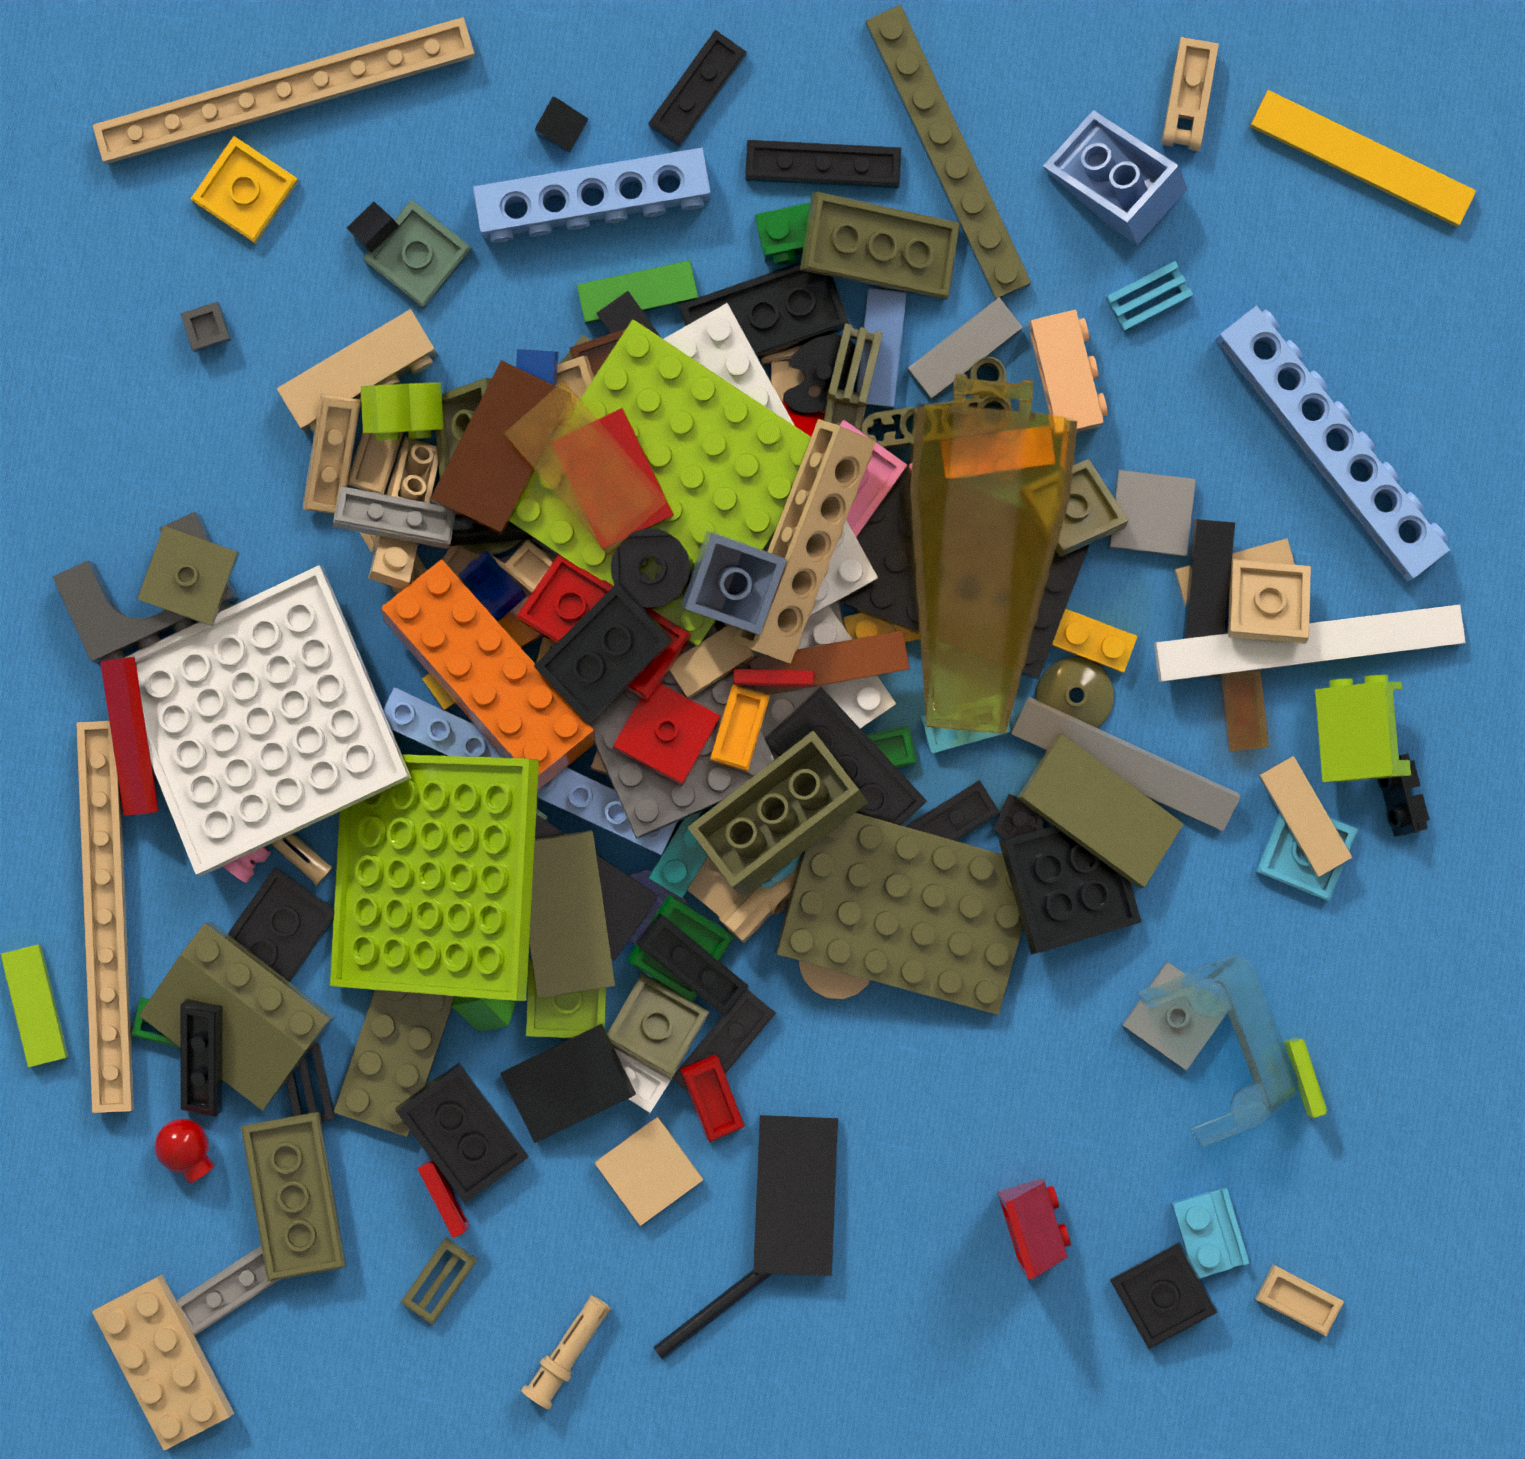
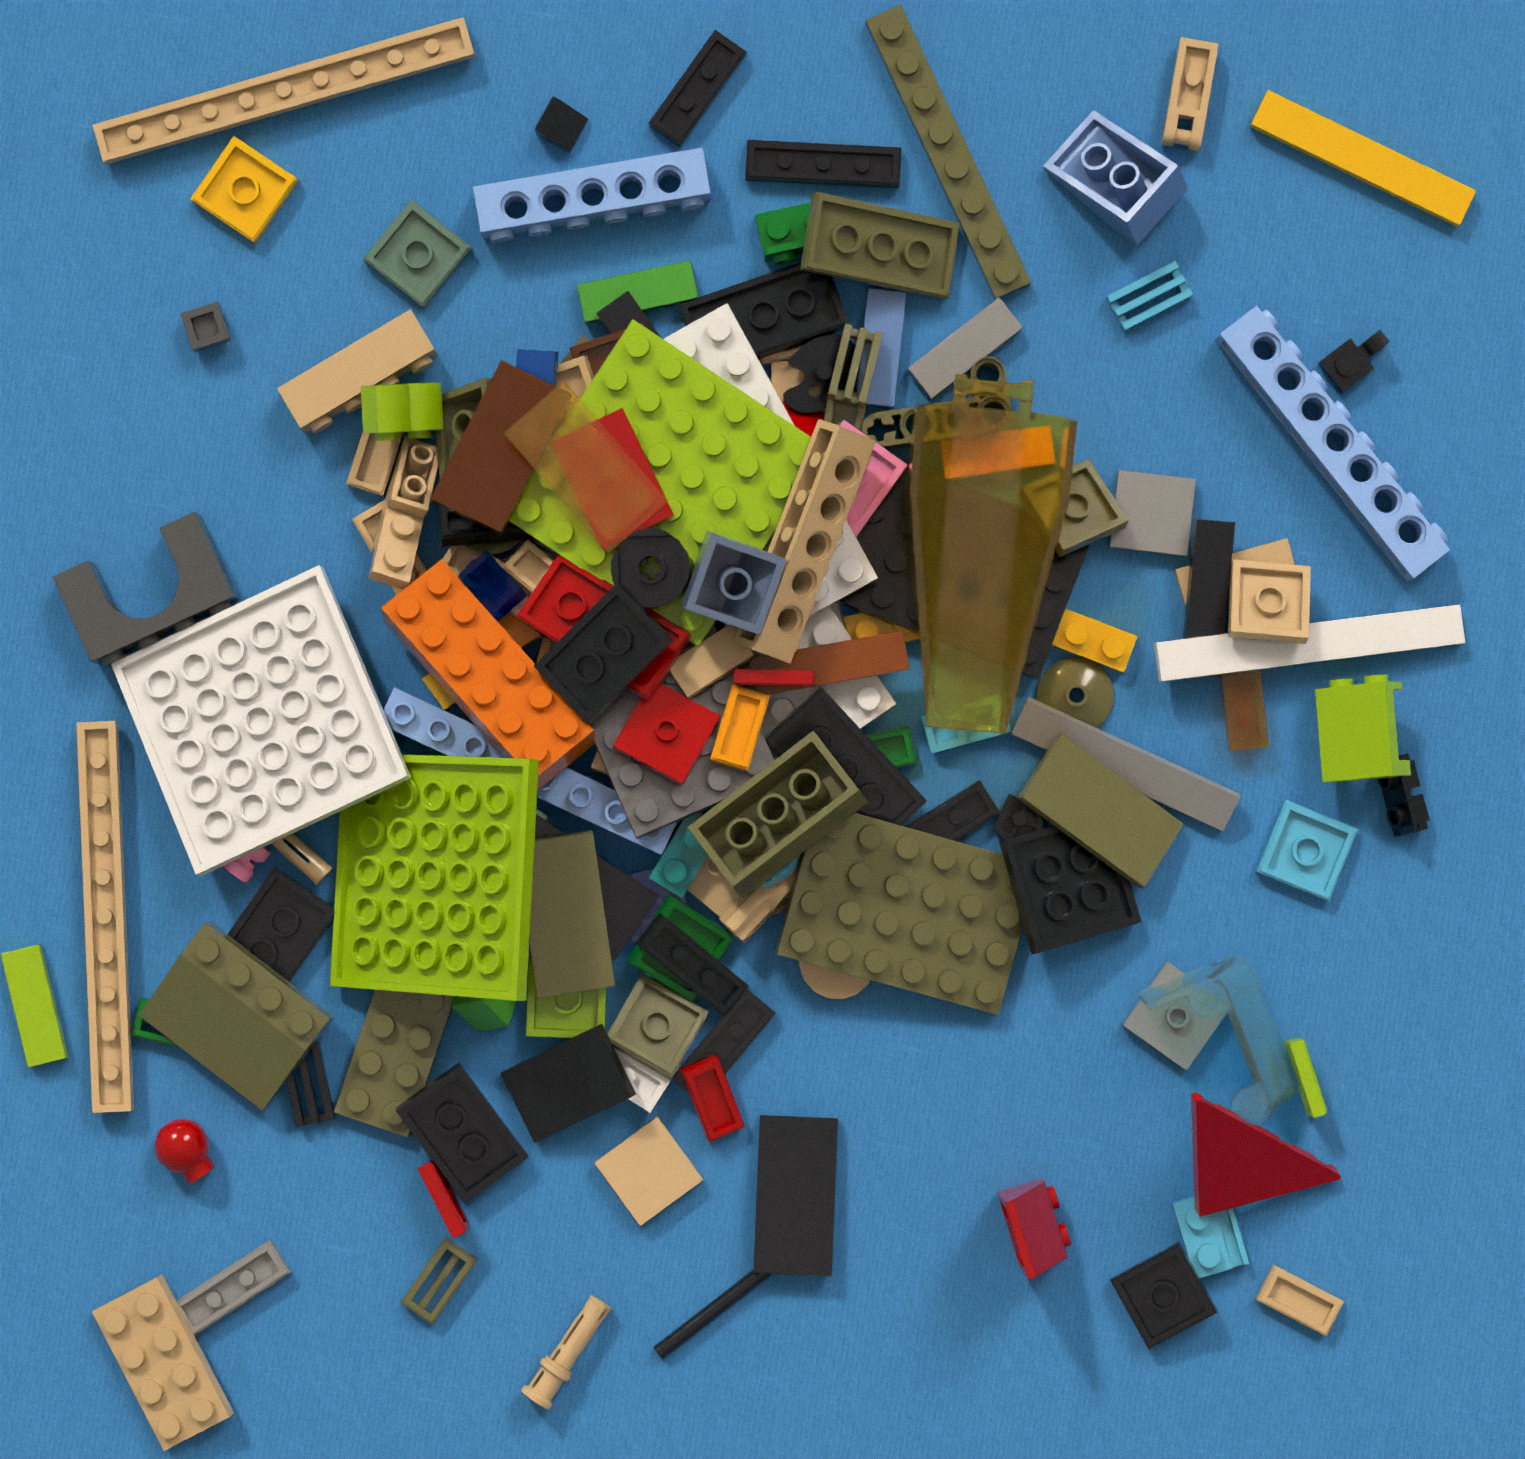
(129, 736): red tile -> none
(188, 576): olive plate -> none
(201, 1057): black tile -> none
(293, 1196): olive tile -> none
(330, 452): tan tile -> none
(372, 226): black tile -> none
(393, 517): light grey tile -> none
(1067, 369): light nougat brick -> none
(1245, 1162): none -> red tile
(1305, 816): tan tile -> none
(1350, 363): none -> black plate

